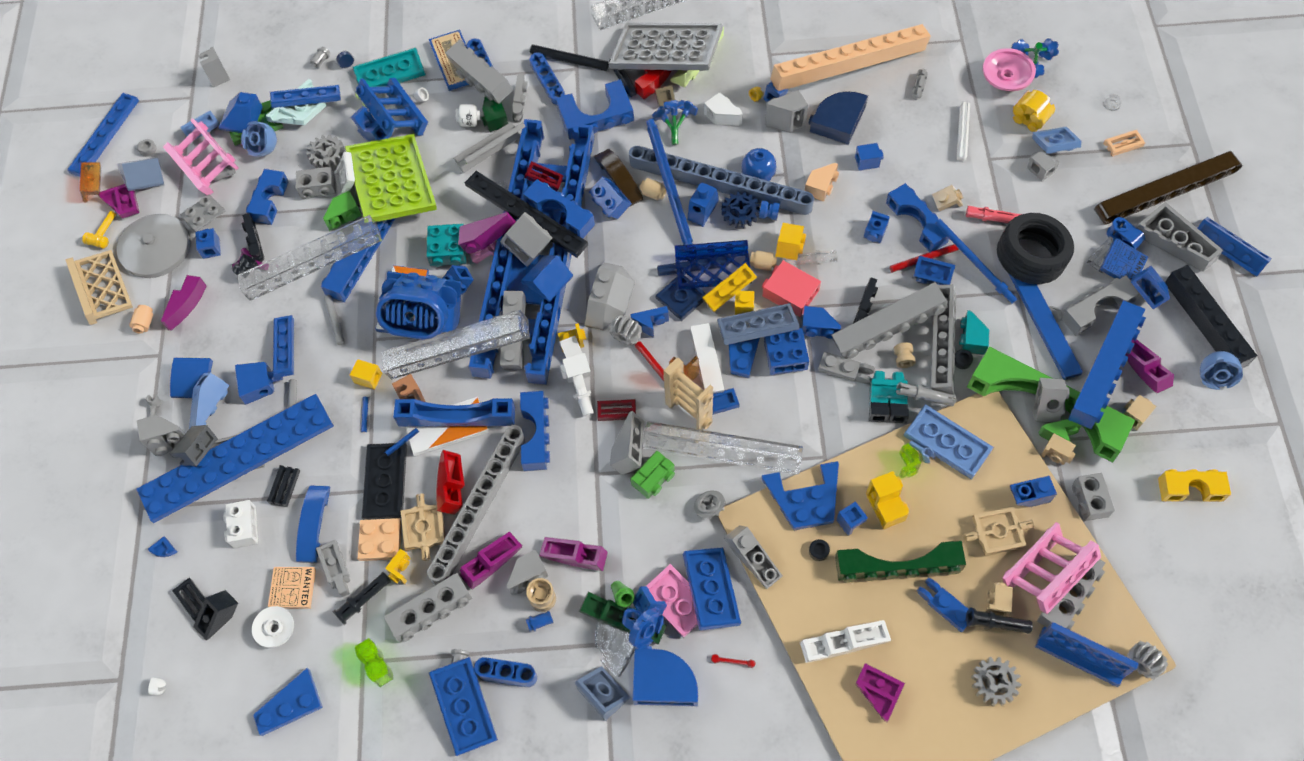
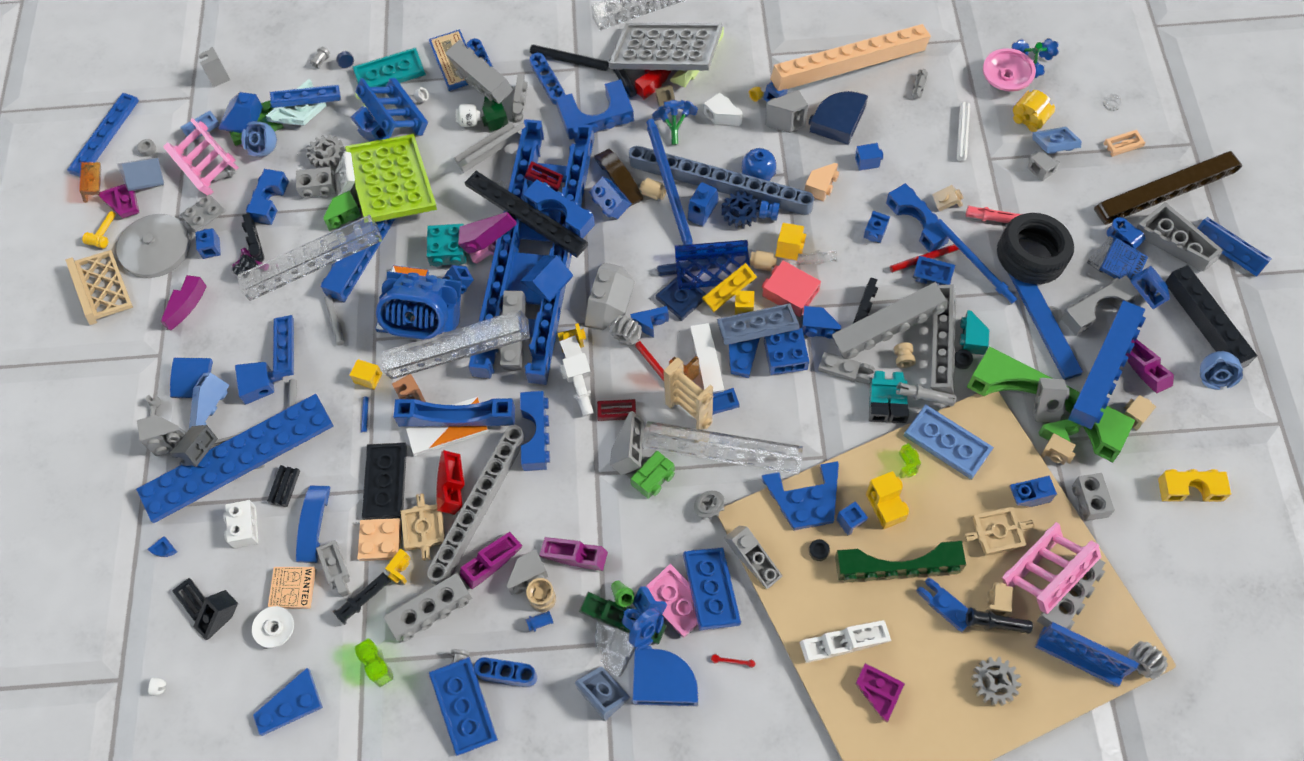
(141, 319): light nougat brick -> none
(402, 441): blue piece -> none
(526, 239): light grey slope -> none
(926, 452): medium blue hand -> none

